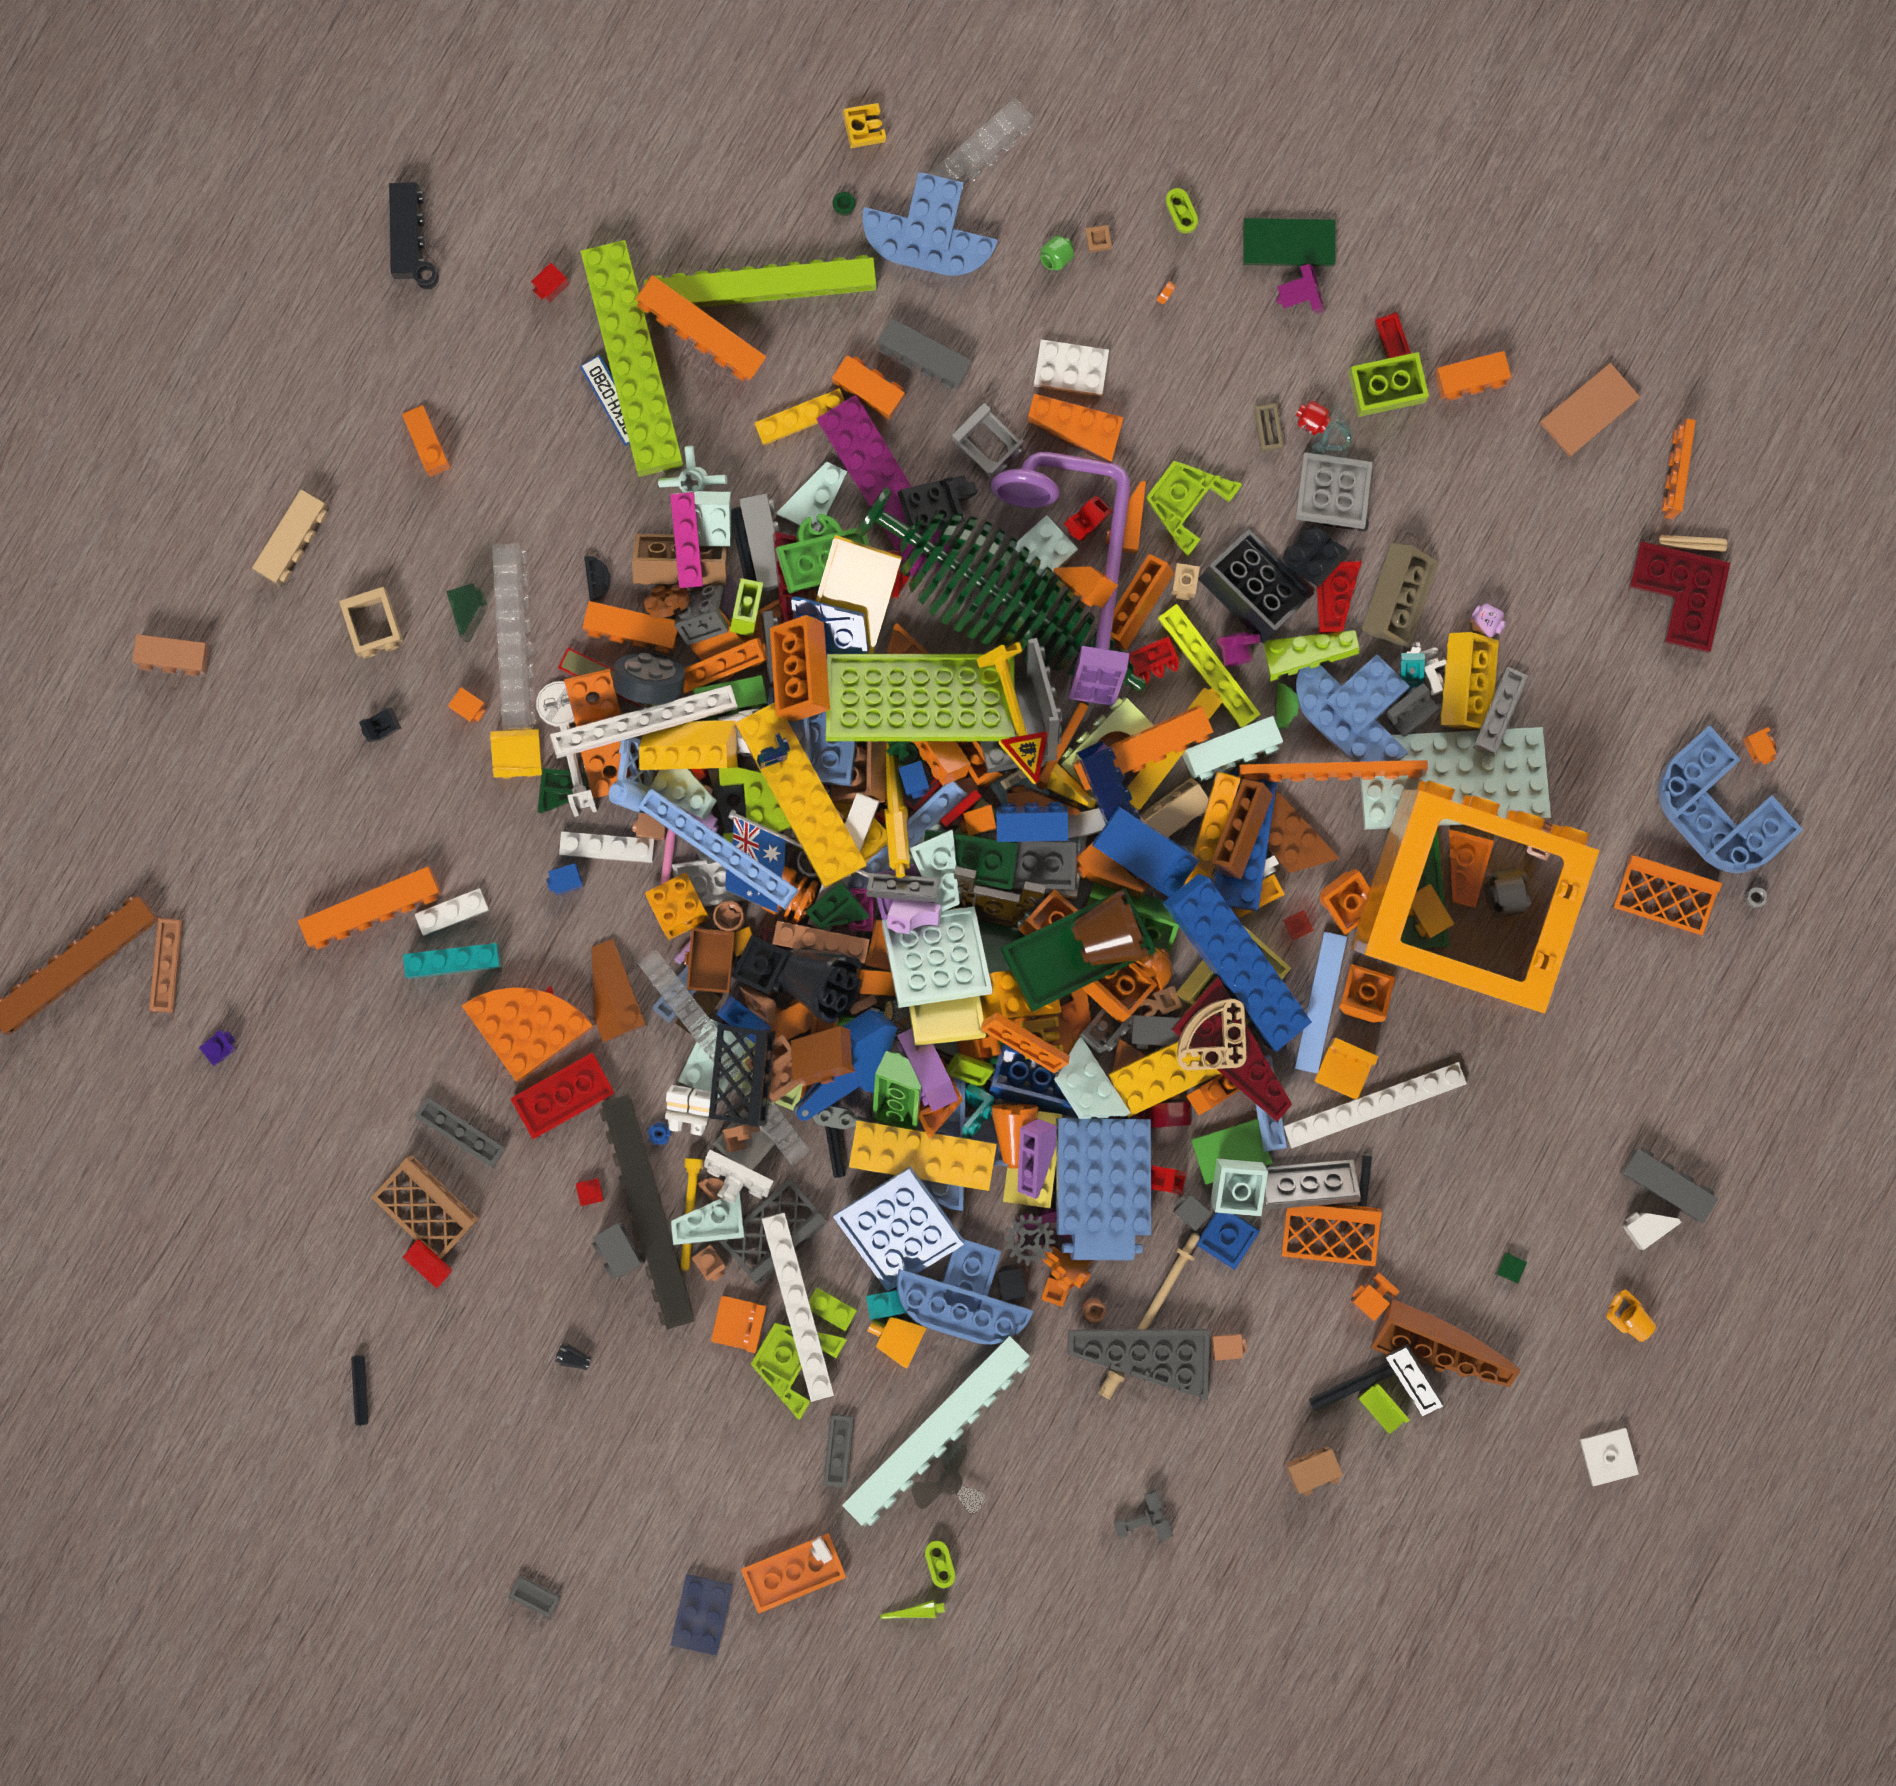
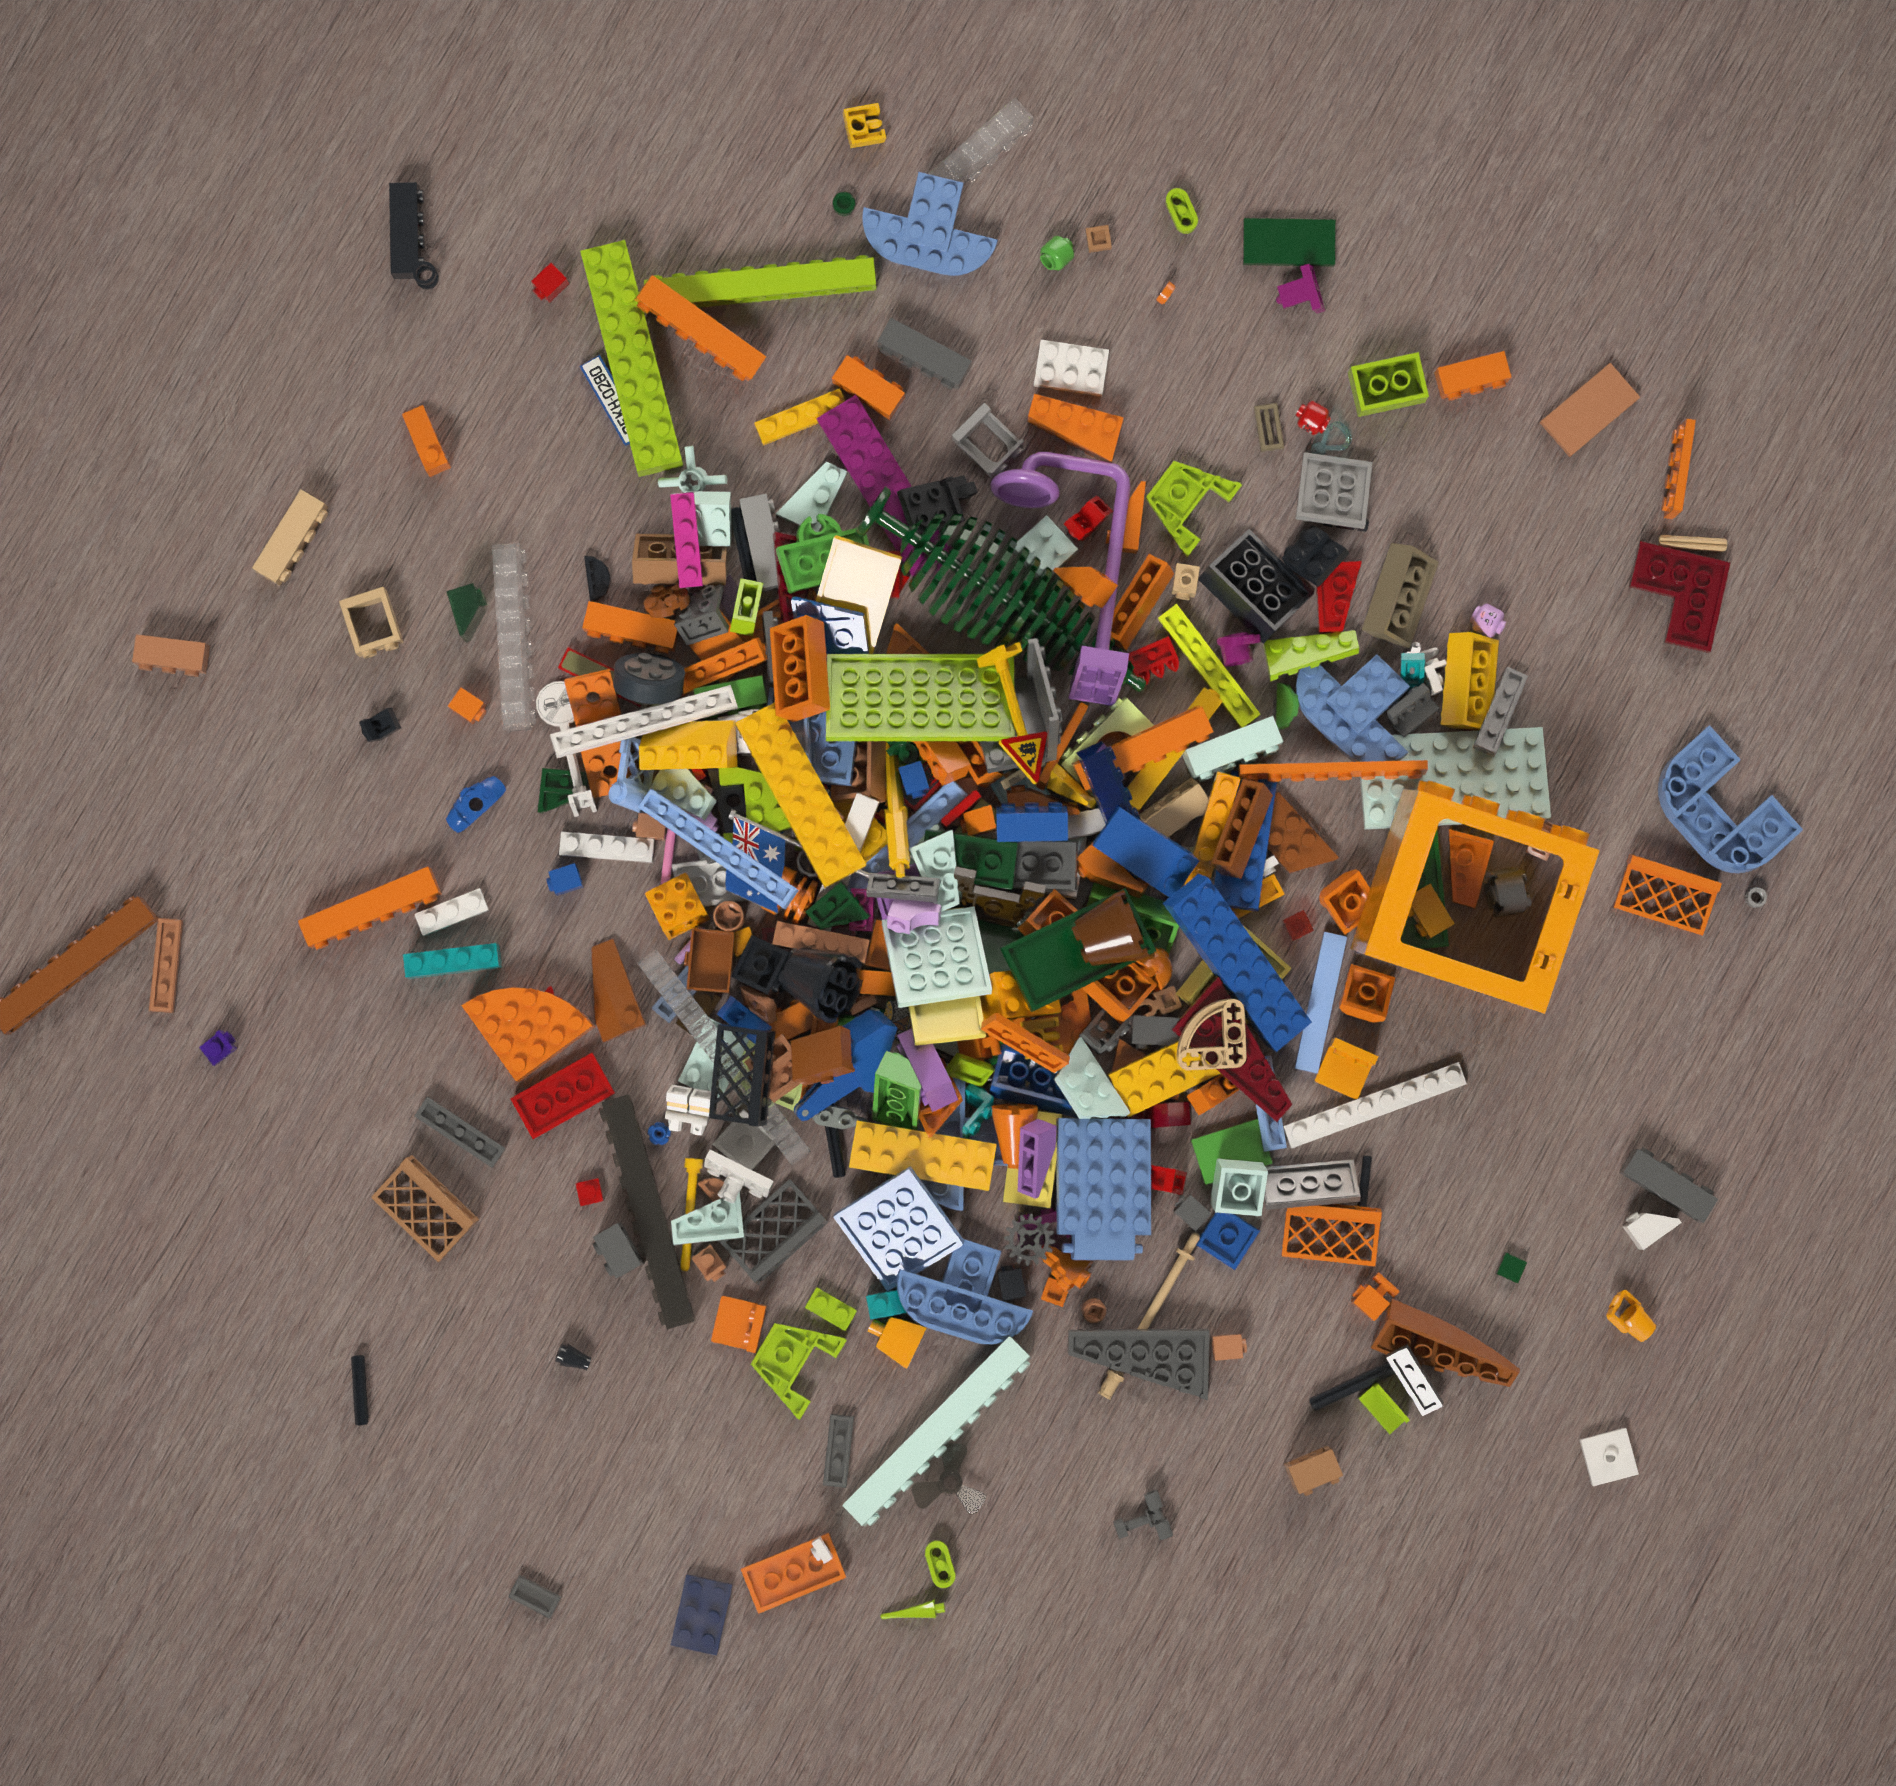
(427, 1263): red tile -> none
(488, 791): none -> blue piece
(516, 753): yellow slope -> none
(736, 1137): nougat bracket -> none
(772, 756): bracket -> none
(797, 1307): white plate -> none
(1392, 336): red tile -> none
(1761, 747): orange brick -> none

